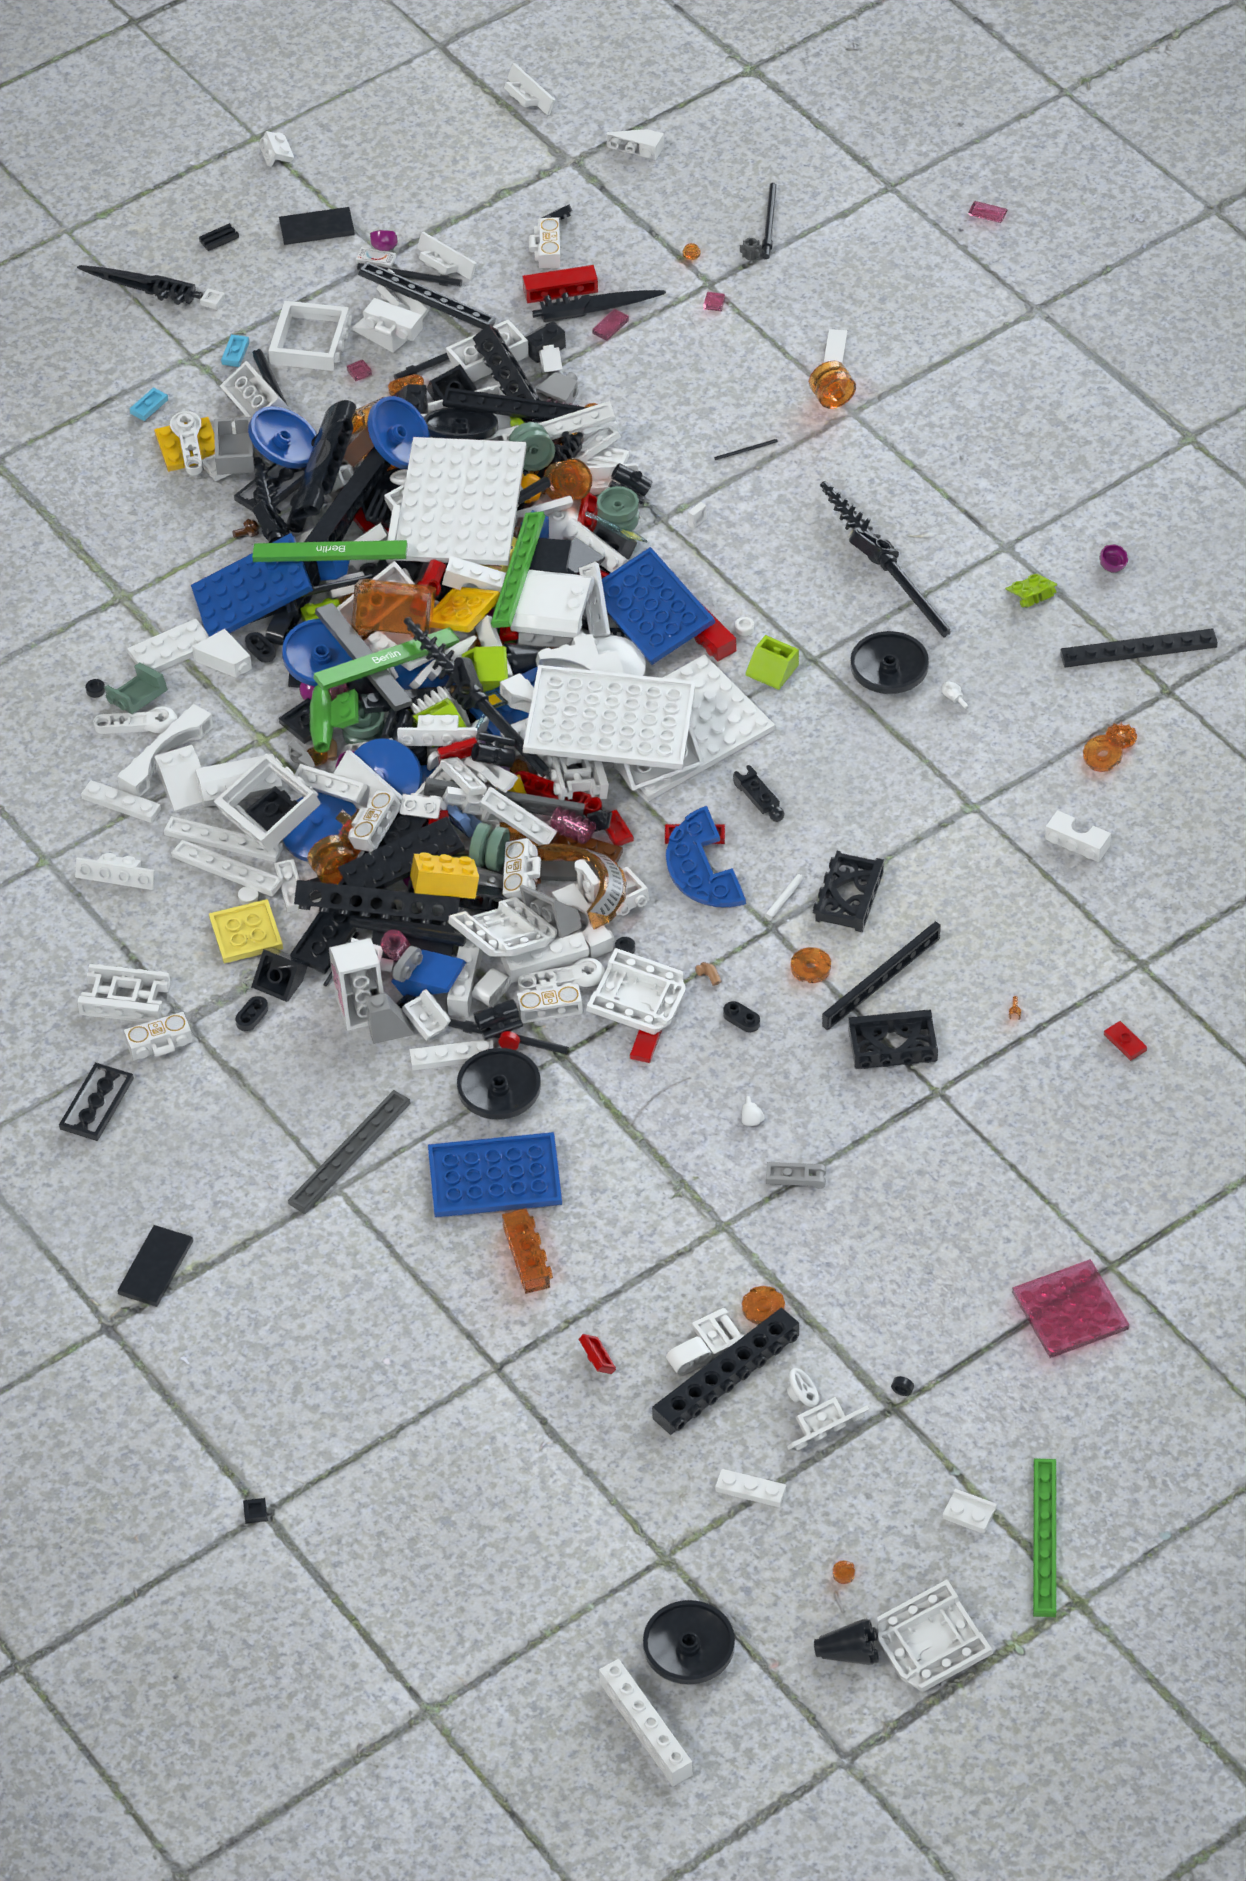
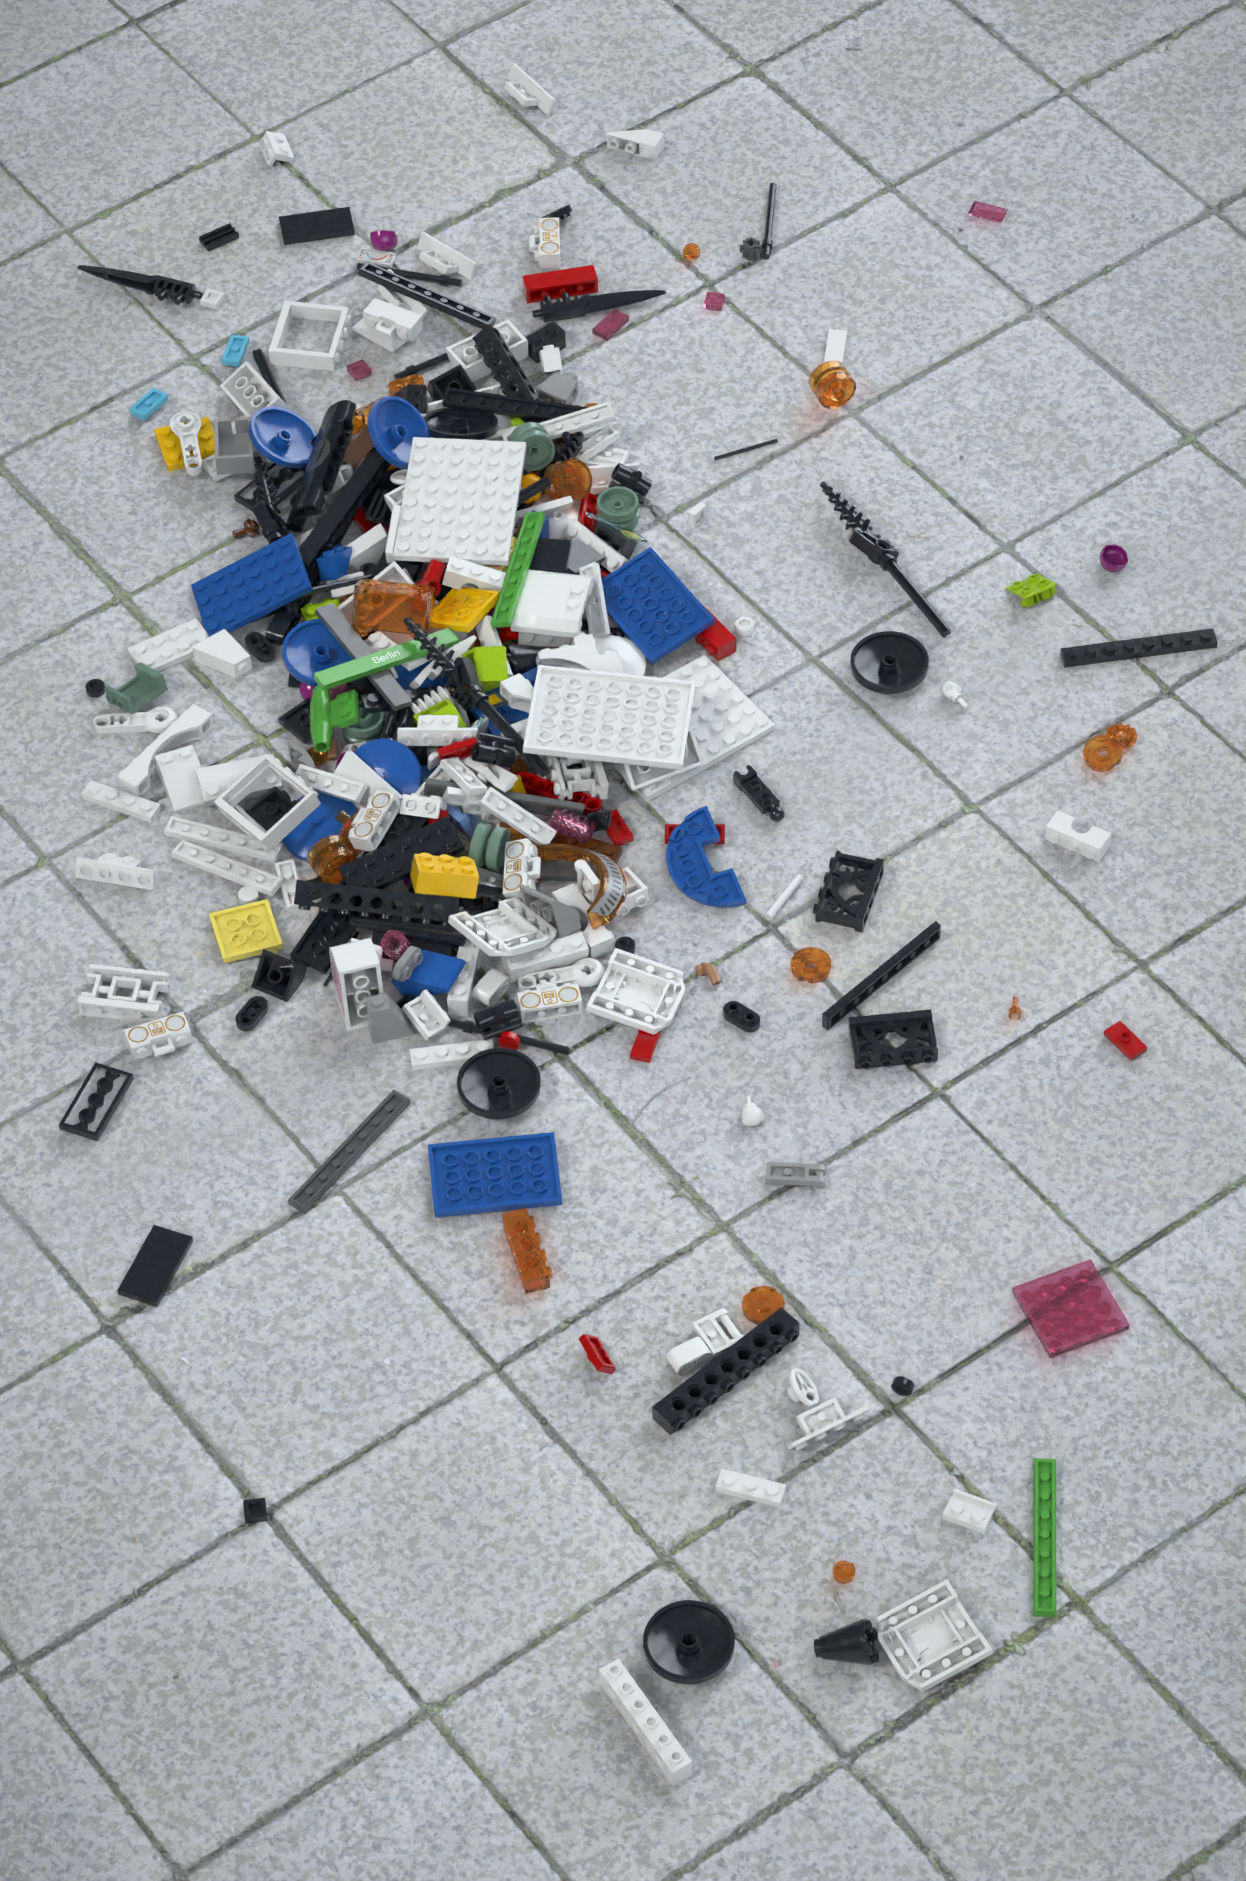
(330, 551): bright green tile -> none
(772, 662): lime slope -> none

